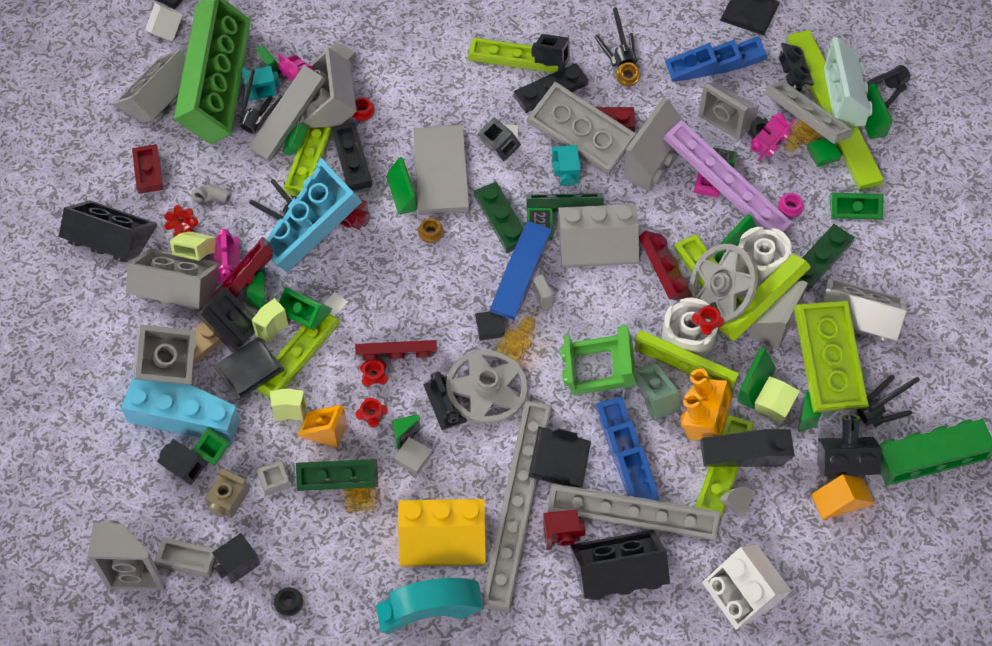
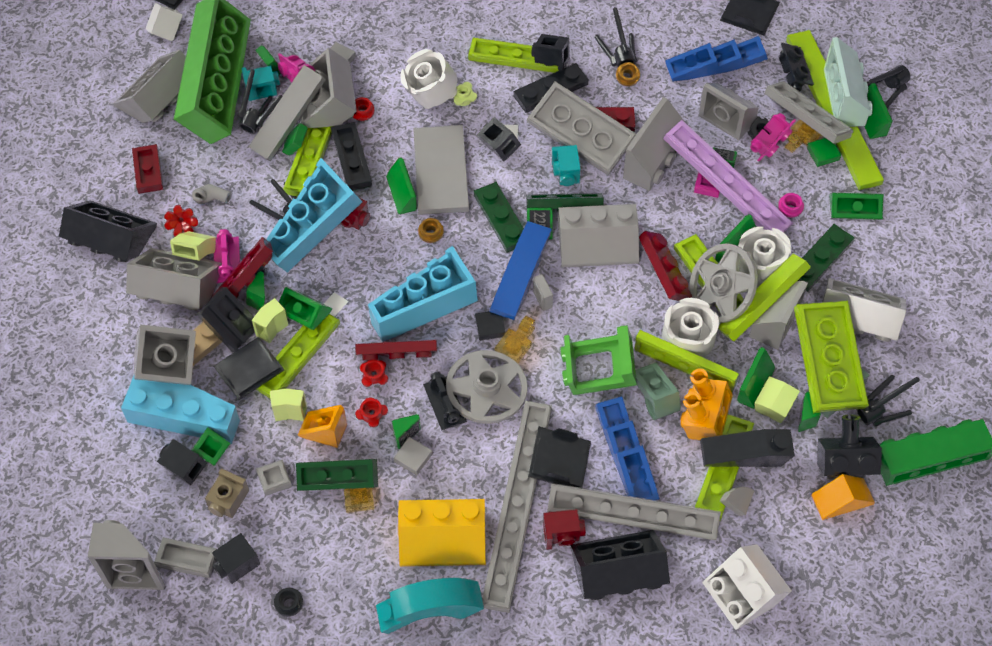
(424, 297): none -> medium azure wedge
(429, 78): none -> white brick
(468, 97): none -> yellowish green plate
(710, 313): red plate -> none

